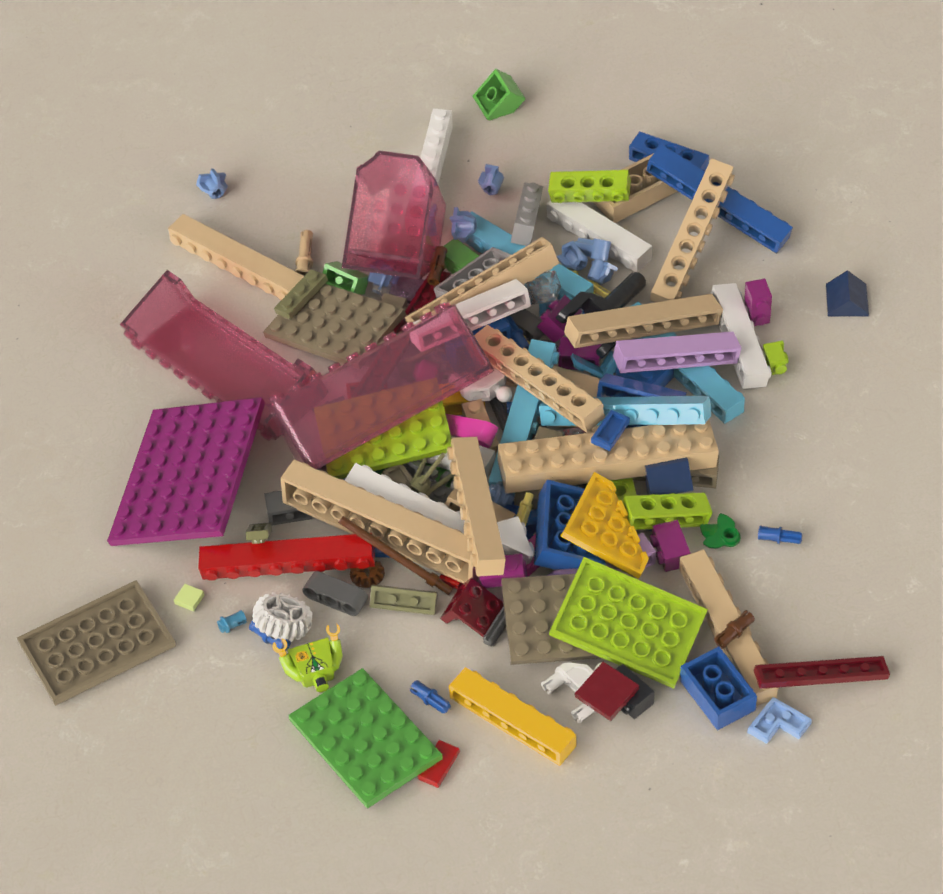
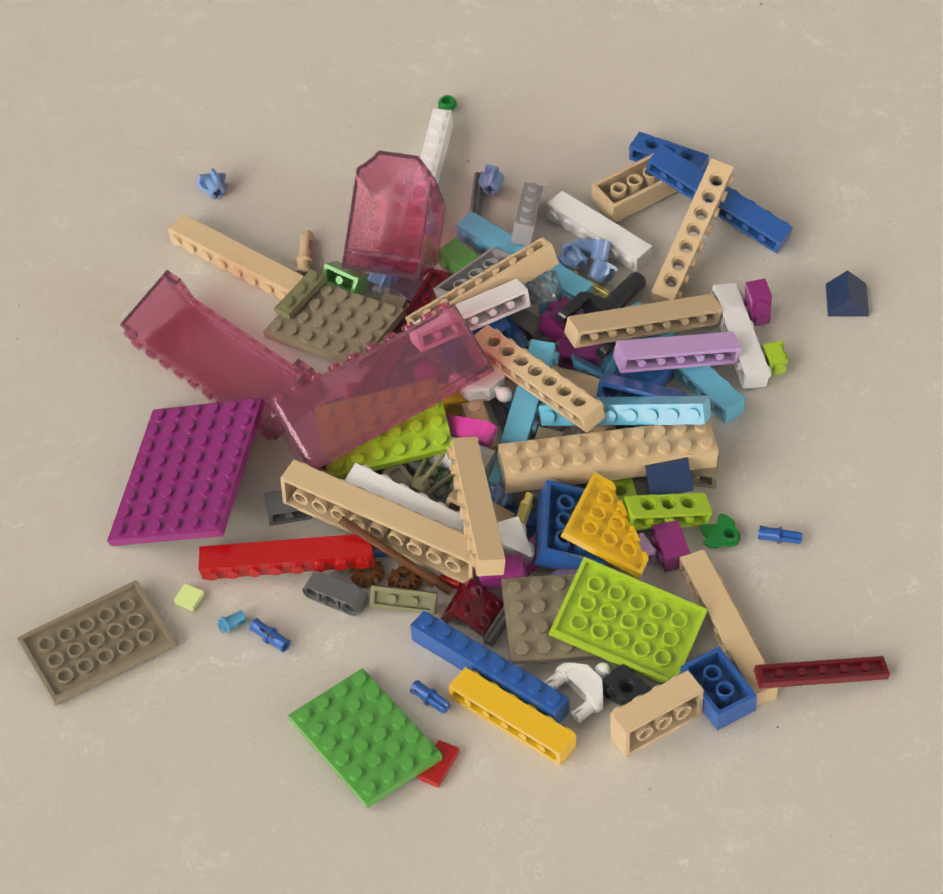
(258, 532): olive plate -> none
(282, 616): white gear -> none
(312, 662): lime torso -> none
(394, 578): none -> reddish brown gear
(437, 265): reddish brown pin -> none
(447, 102): none -> green plate
(462, 224): medium blue piece -> none
(465, 652): none -> blue brick
(477, 194): none -> dark grey axle
(498, 95): bright green slope -> none
(589, 186): lime brick -> none
(606, 691): dark red tile -> none
(610, 430): blue tile -> none
(656, 713): none -> tan brick
(734, 629): reddish brown pin -> none
(776, 716): light blue tile -> none

